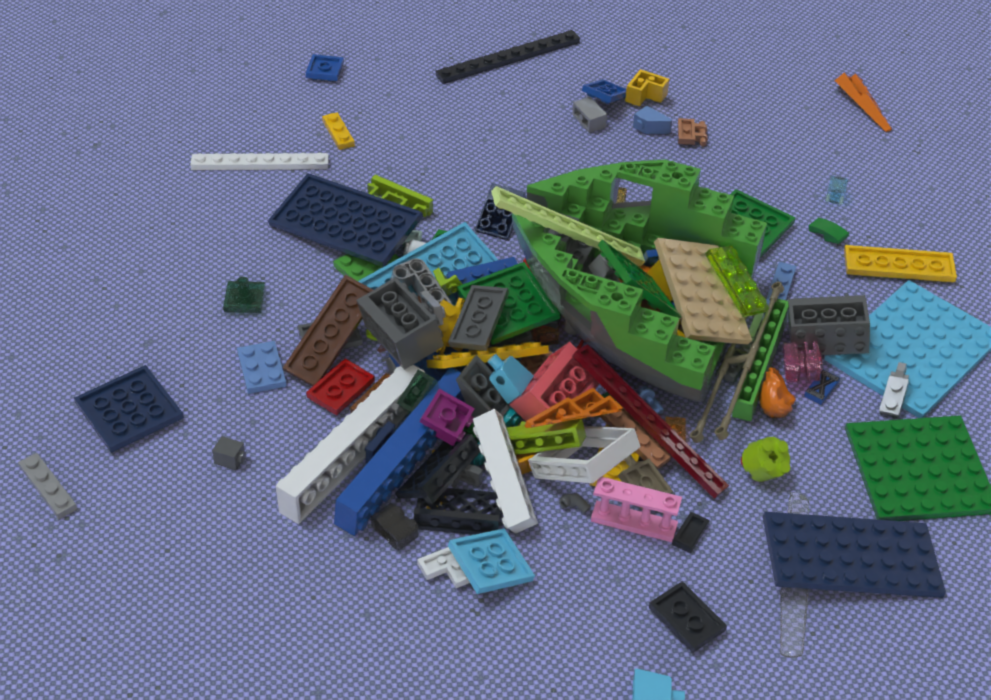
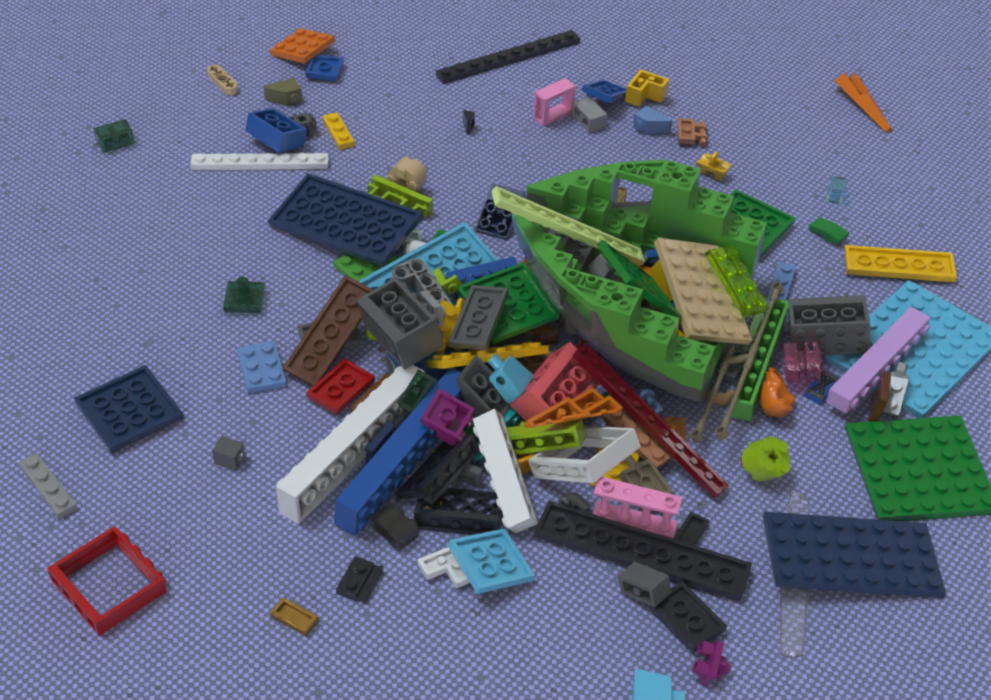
(87, 553): none -> red window
(114, 135): none -> clear green brick
(228, 86): none -> tan beam
(276, 130): none -> blue brick
(283, 92): none -> olive slope
(294, 616): none -> pearl gold tile
(302, 45): none -> orange plate
(306, 121): none -> dark grey gear
(359, 580): none -> black plate
(408, 174): none -> tan brick
(468, 121): none -> black slope
(543, 97): none -> bright pink window
(627, 544): none -> black plate
(644, 584): none -> dark grey brick
(713, 164): none -> yellow hips
(714, 663): none -> magenta hips
(722, 398): none -> medium nougat arm
(879, 358): none -> lavender brick
(879, 397): none -> reddish brown tile

